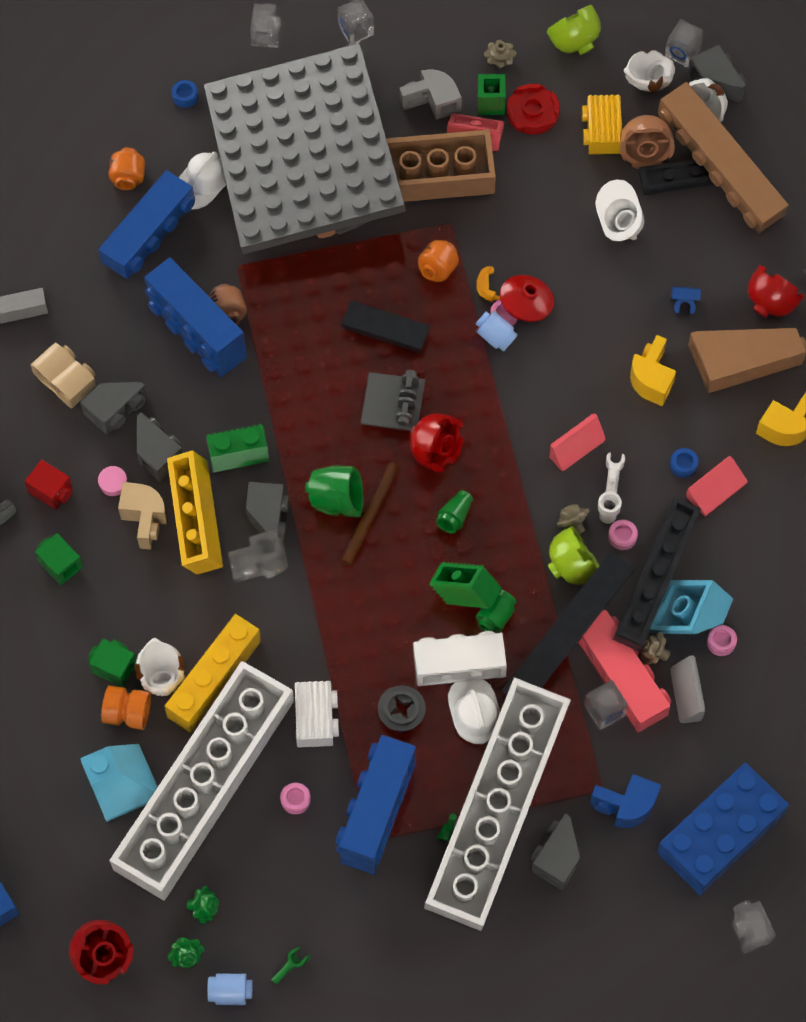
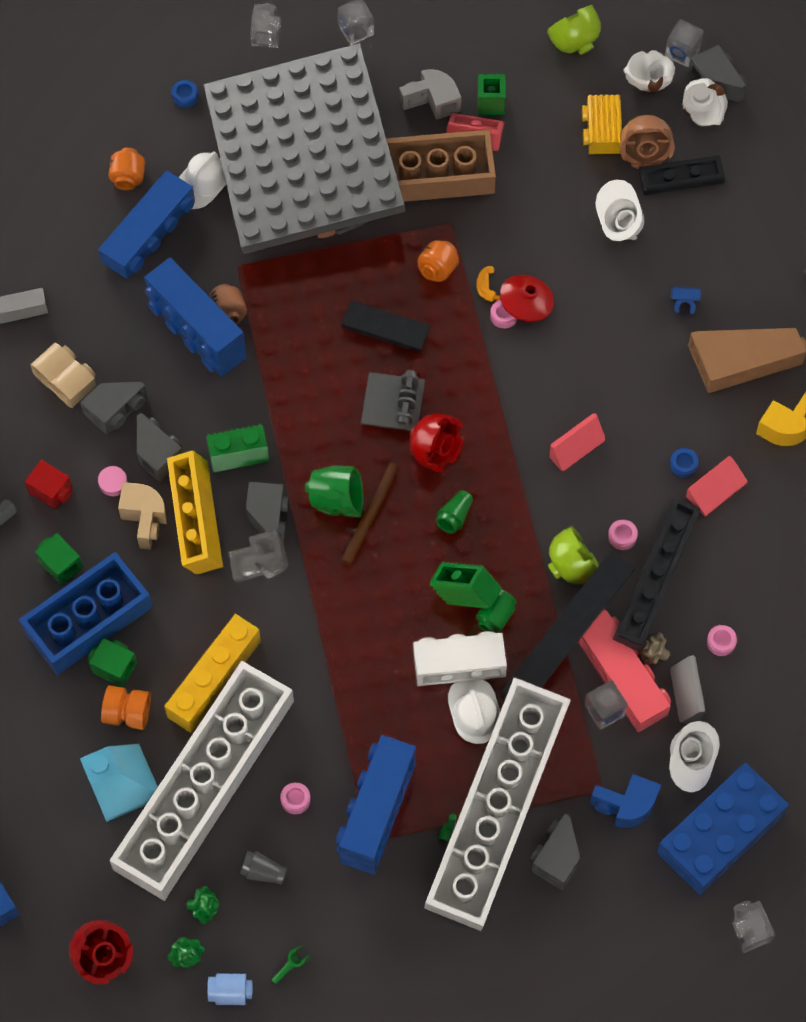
(85, 613): none -> blue brick
(159, 668): white hair -> none
(261, 868): none -> dark grey cone
(314, 714): white brick -> none
(406, 696): dark grey gear -> none
(495, 330): light blue brick -> none
(500, 54): dark tan plant -> none
(533, 109): red tile -> none
(573, 516): dark tan plant -> none
(610, 502): white brick -> none
(648, 376): yellow brick -> none
(691, 607): medium azure slope -> none
(693, 755): none -> white piece
(722, 158): medium nougat brick -> none
(772, 294): red cylinder -> none

